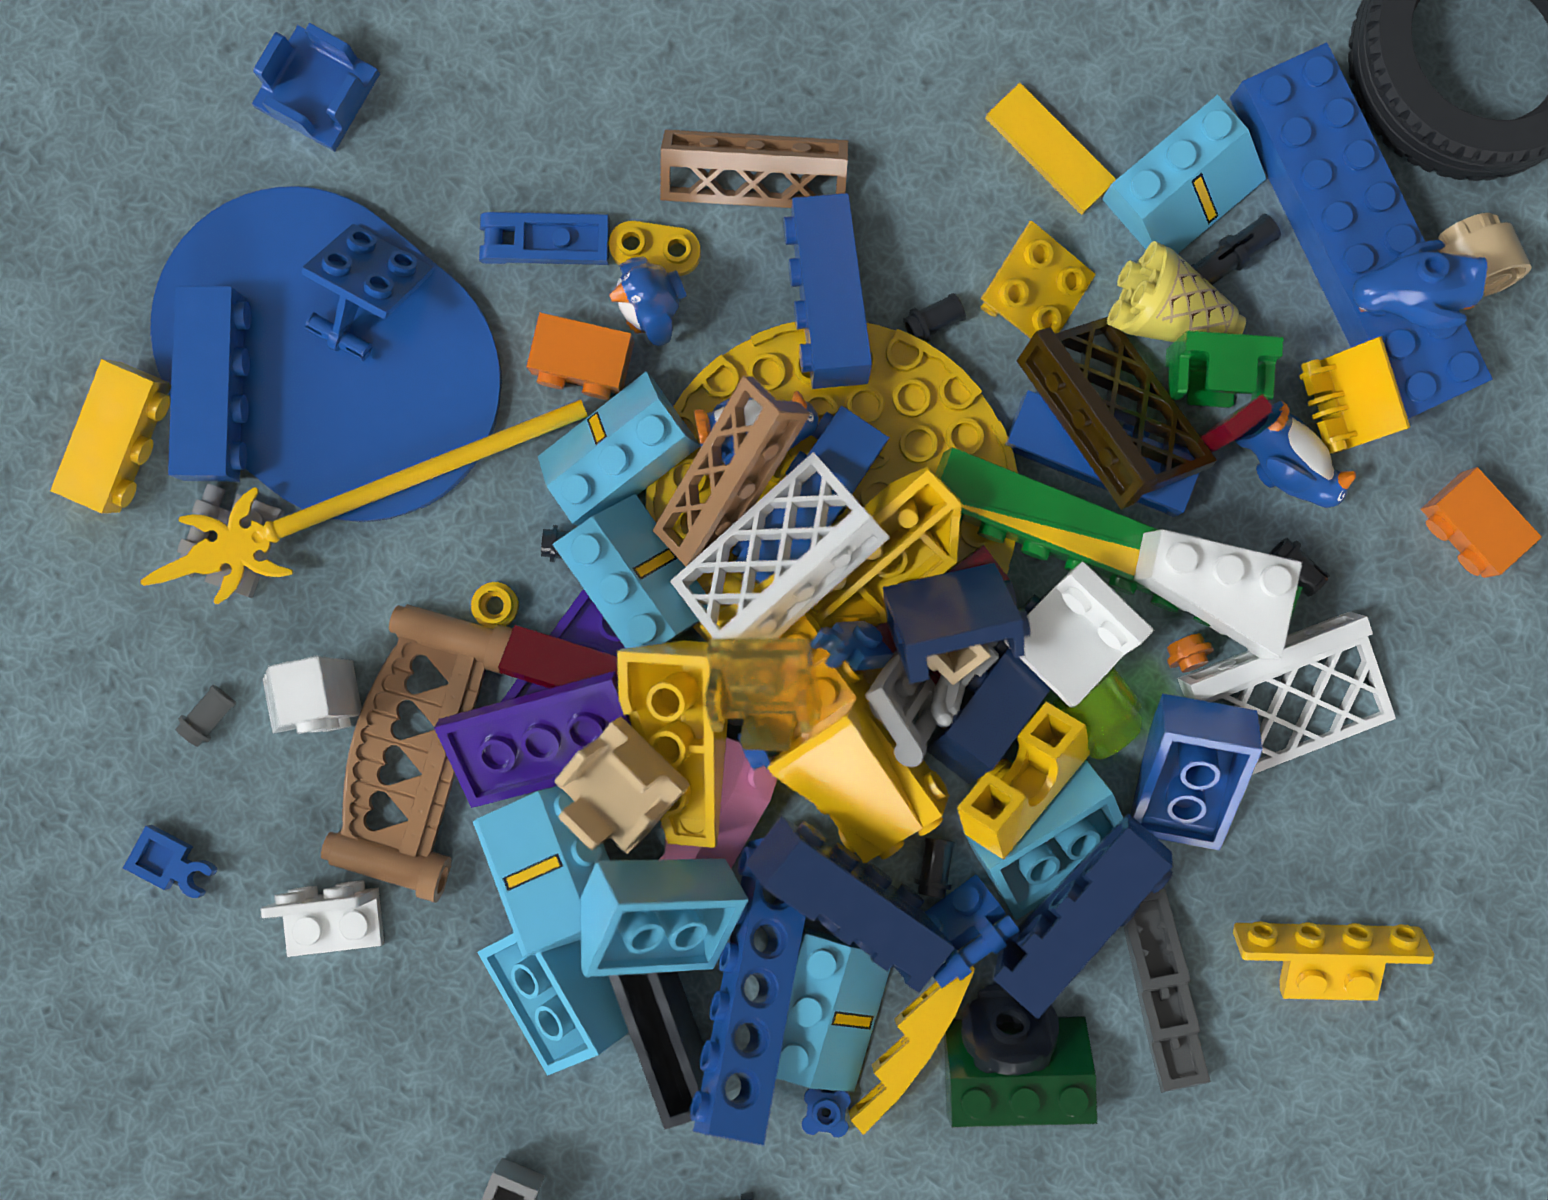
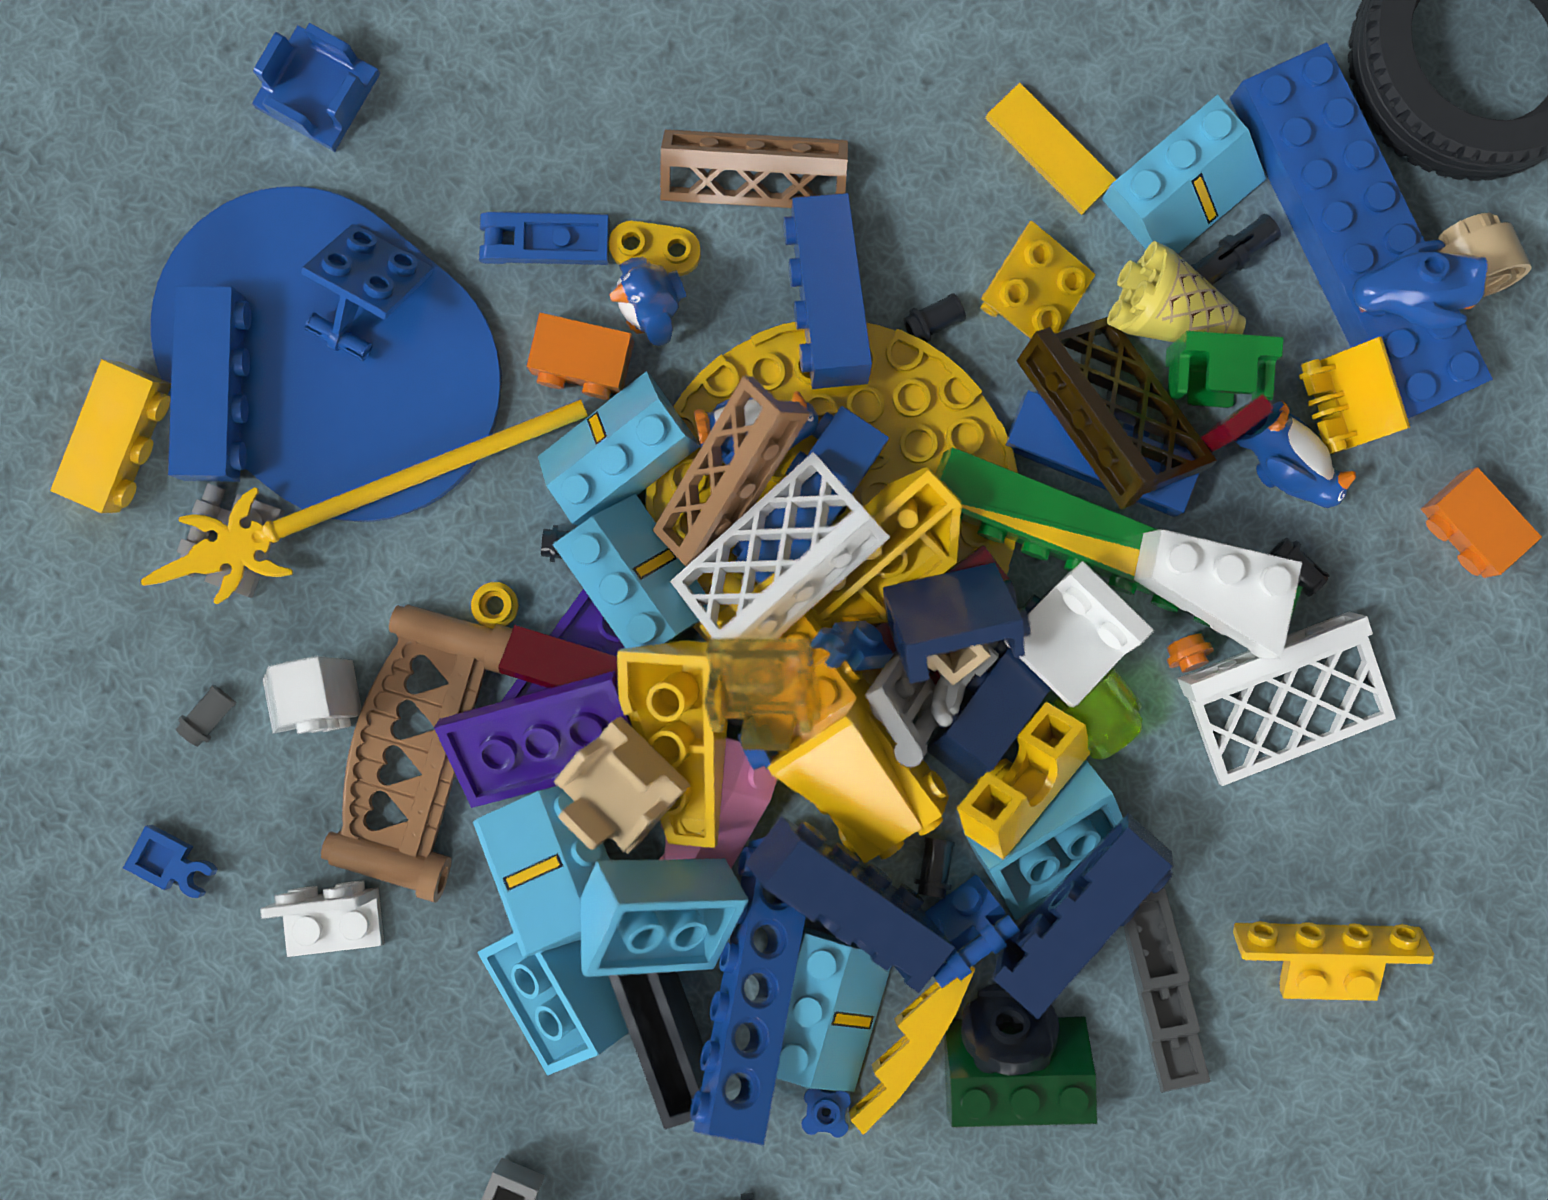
(1195, 770): blue slope -> none

